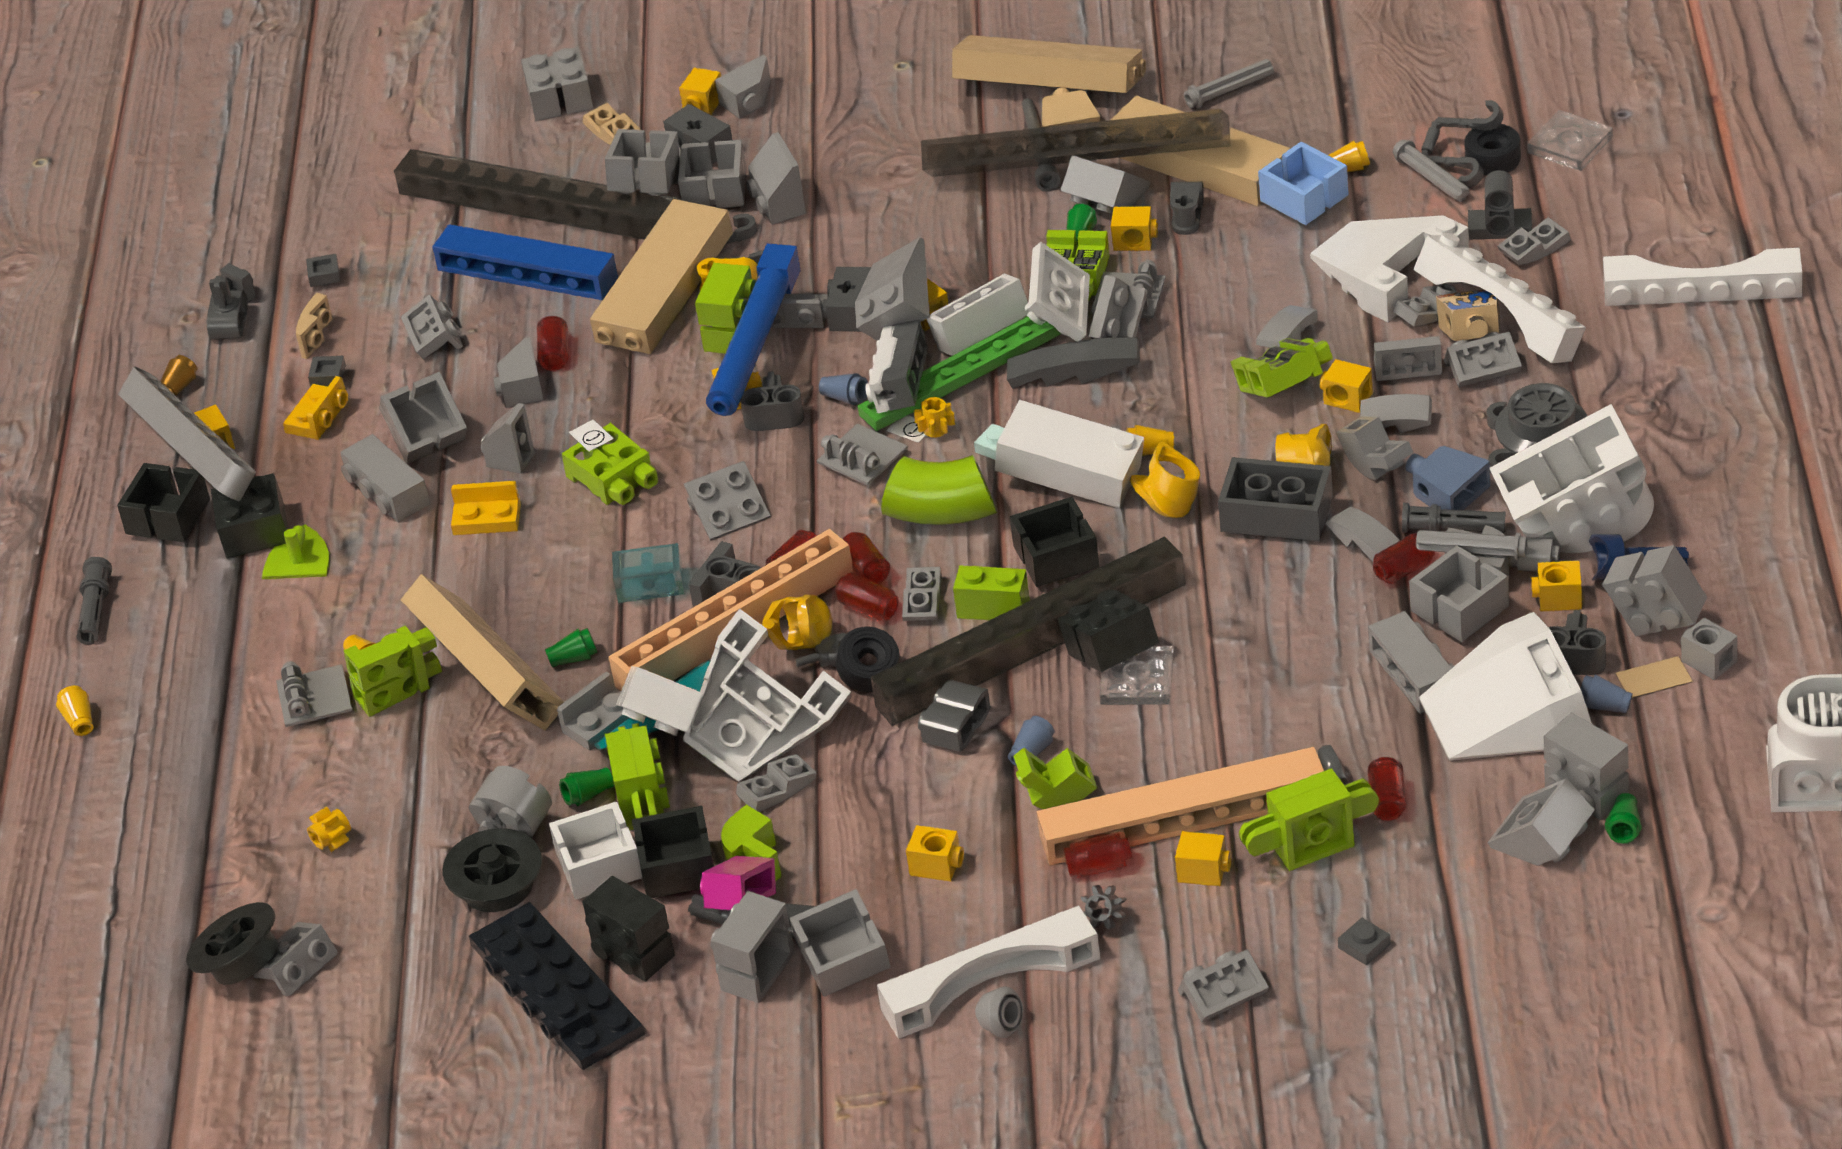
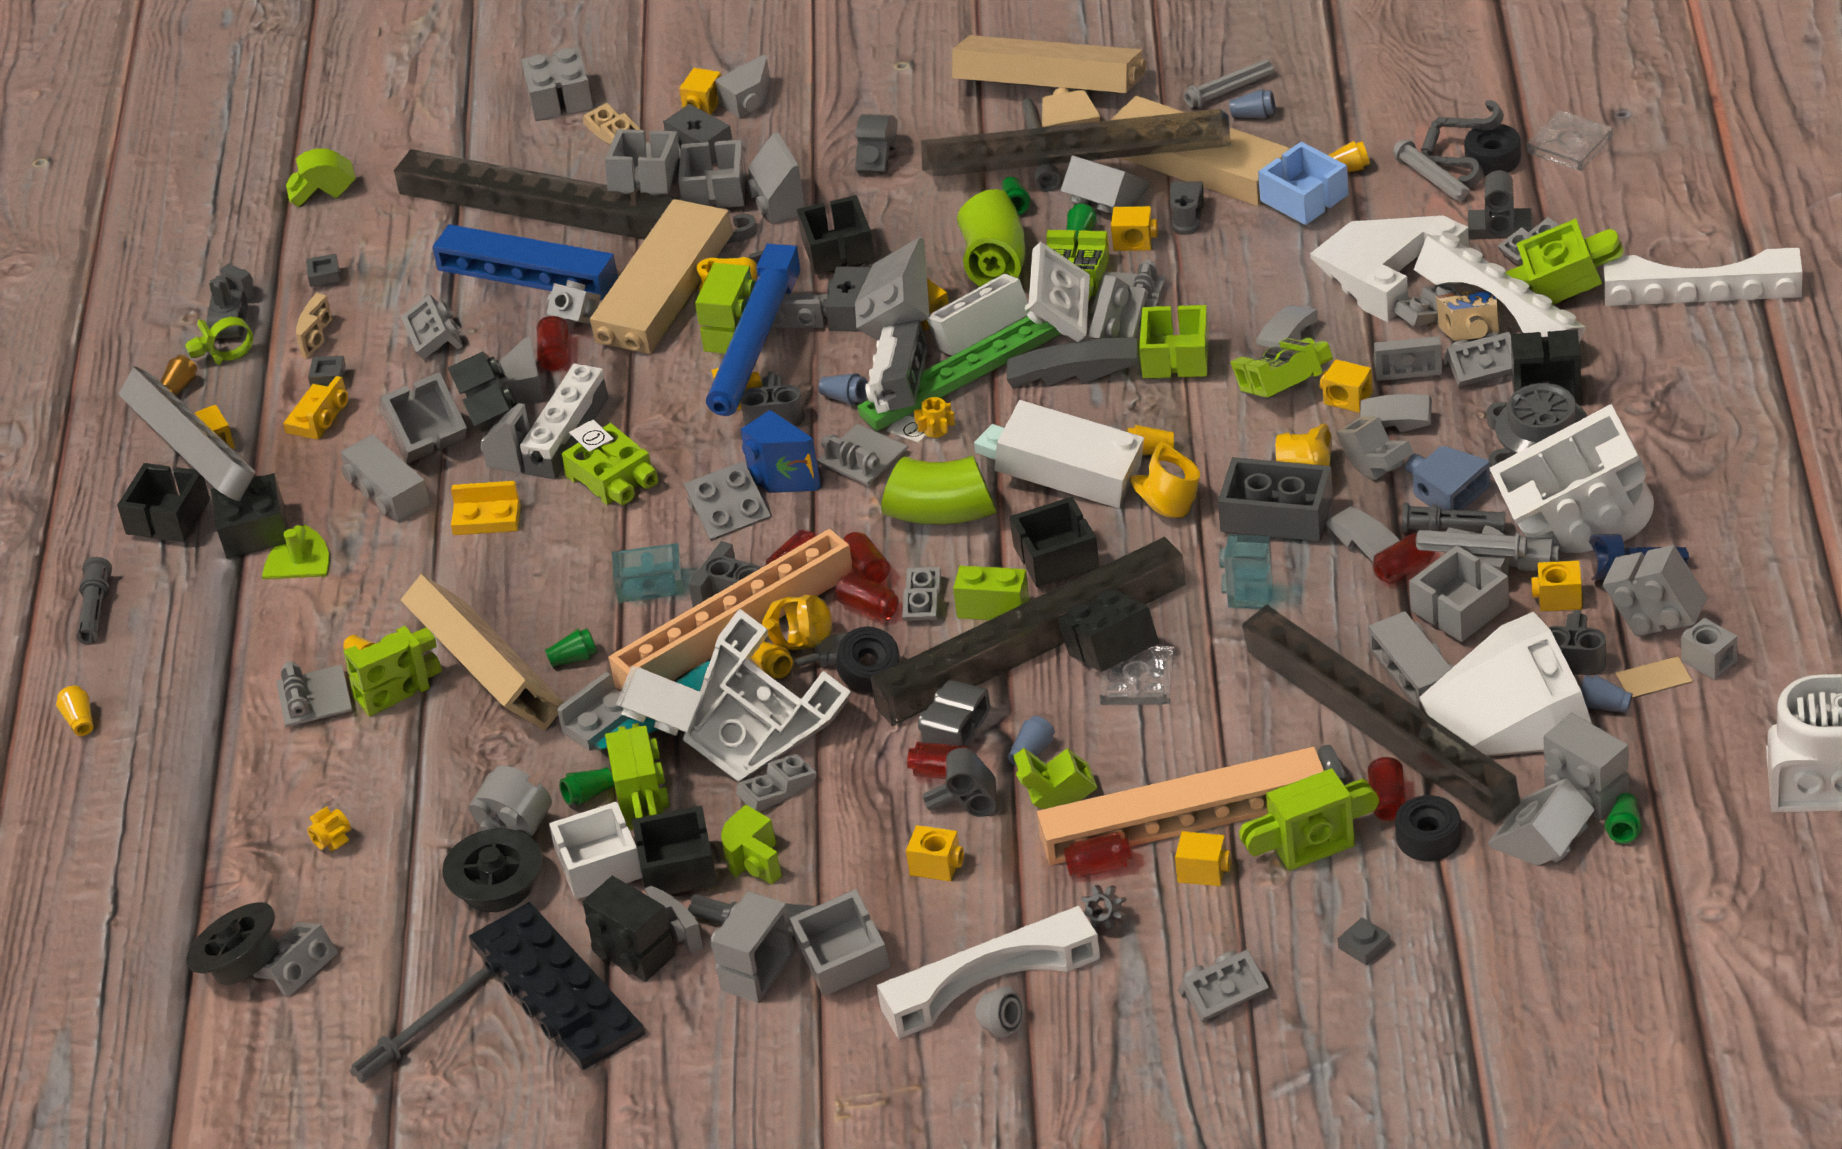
(199, 346): none -> lime piece
(322, 170): none -> lime brick
(388, 1050): none -> dark grey piece
(482, 383): none -> pearl dark grey piece
(572, 303): none -> light grey brick
(572, 405): none -> white piece
(680, 920): none -> light grey slope
(730, 880): dark pink piece -> none
(773, 660): none -> yellow cone
(779, 455): none -> blue slope
(848, 241): none -> pearl dark grey piece
(875, 138): none -> dark grey brick
(929, 759): none -> clear red head
(967, 783): none -> dark grey beam
(991, 237): none -> lime brick
(1017, 194): none -> green cone
(1169, 353): none -> lime piece
(1247, 571): none -> clear light blue brick
(1253, 105): none -> sand blue cone
(1382, 714): none -> clear smoke brick
(1428, 844): none -> black tyre
(1547, 359): none -> pearl dark grey piece
(1564, 261): none -> lime brick

